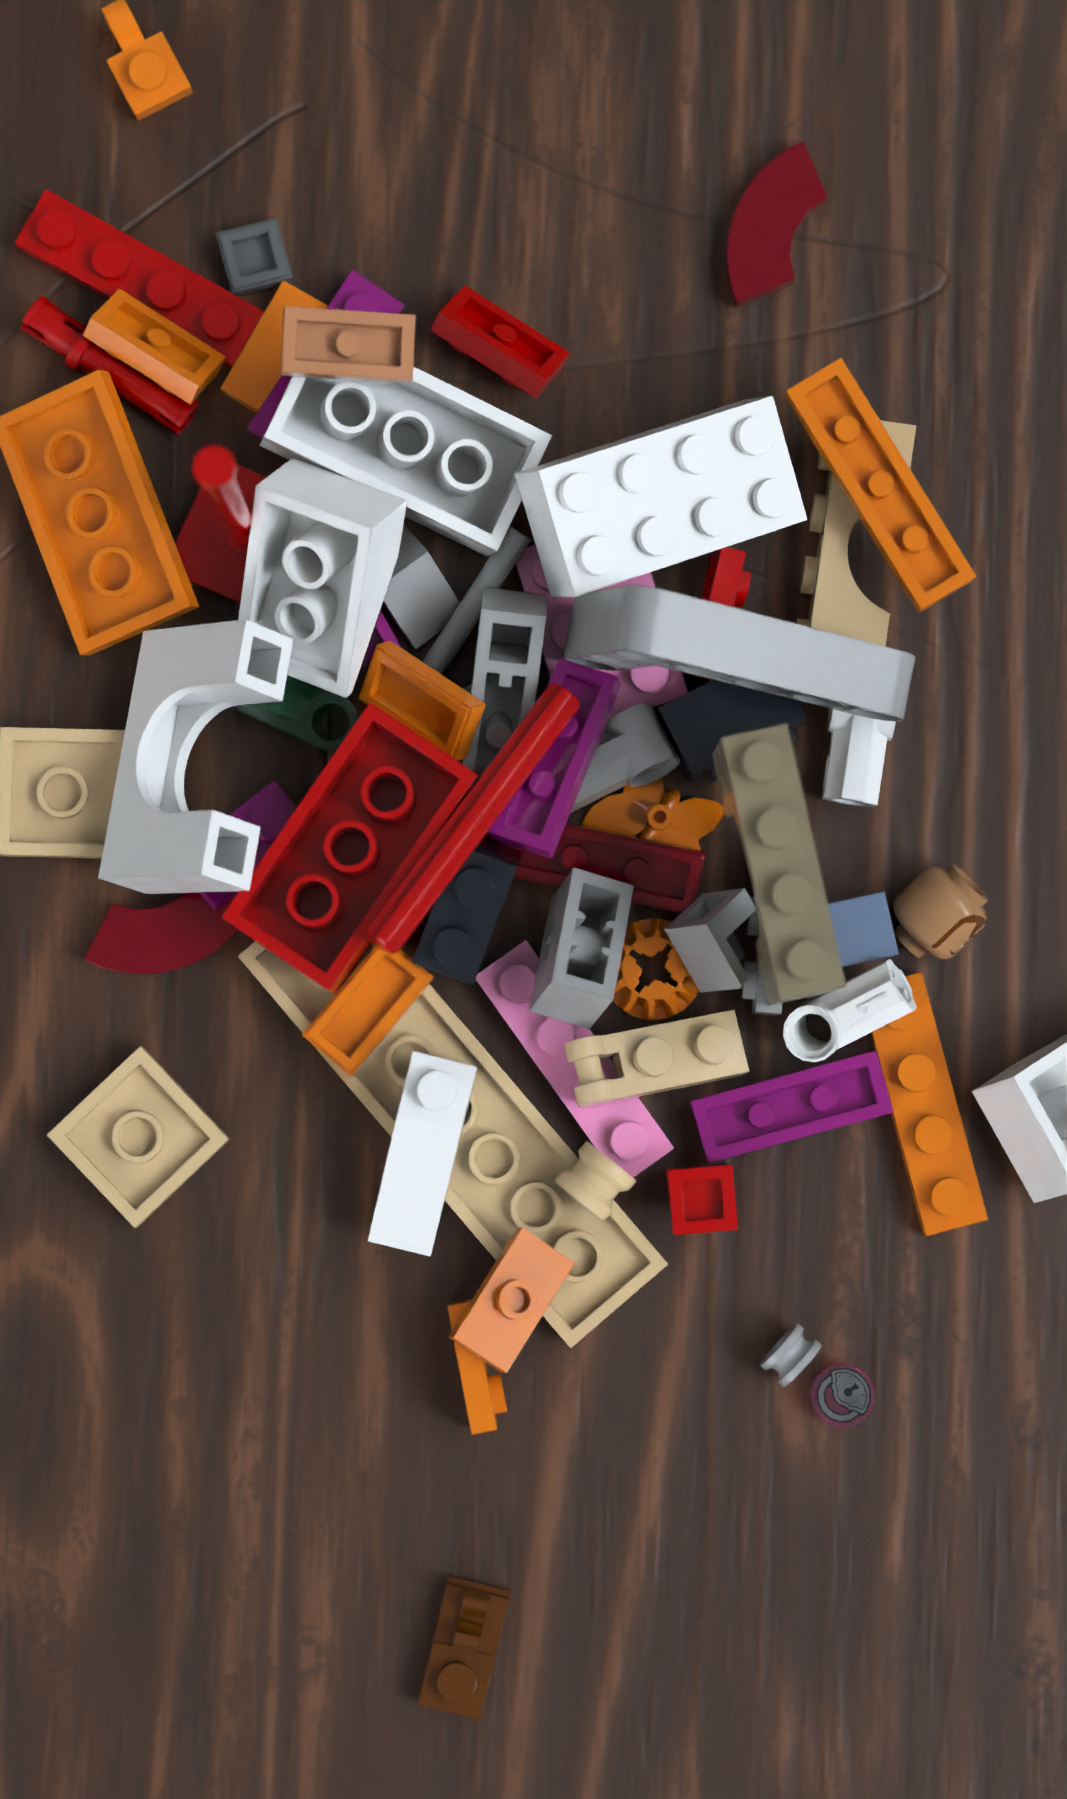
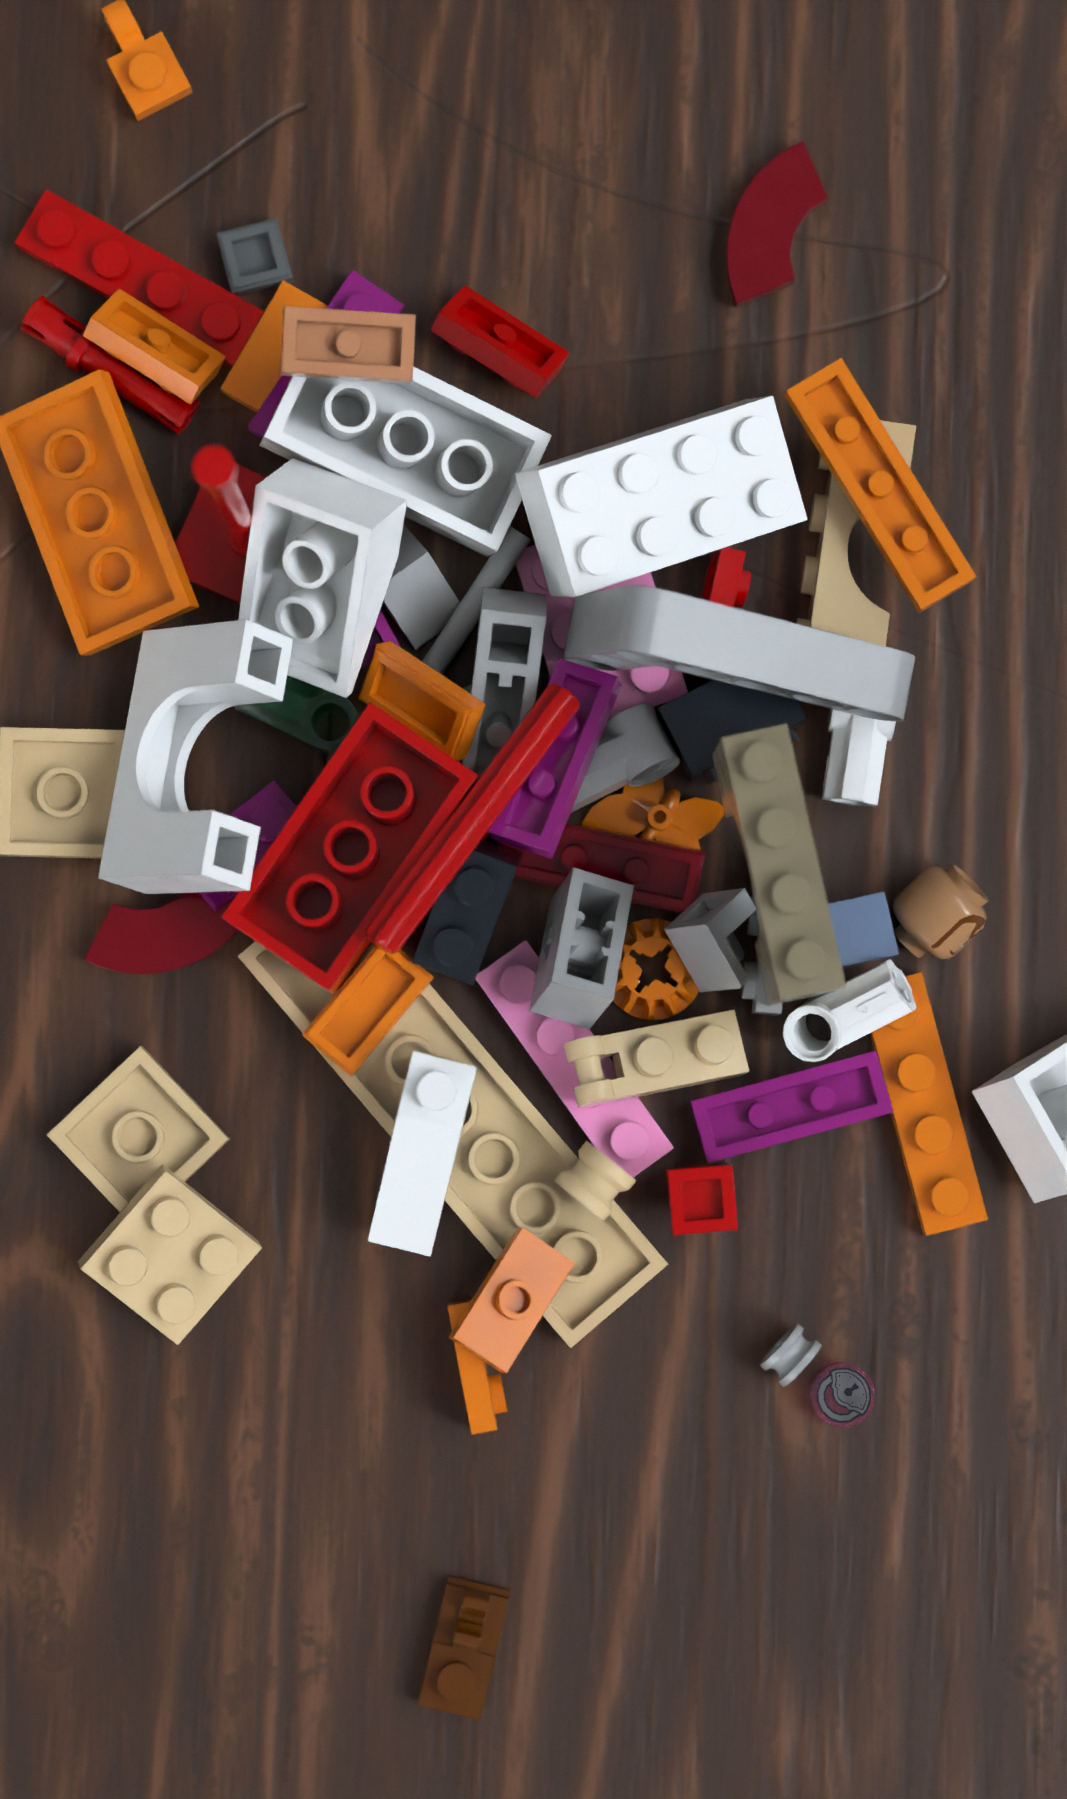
(169, 1254): none -> tan plate

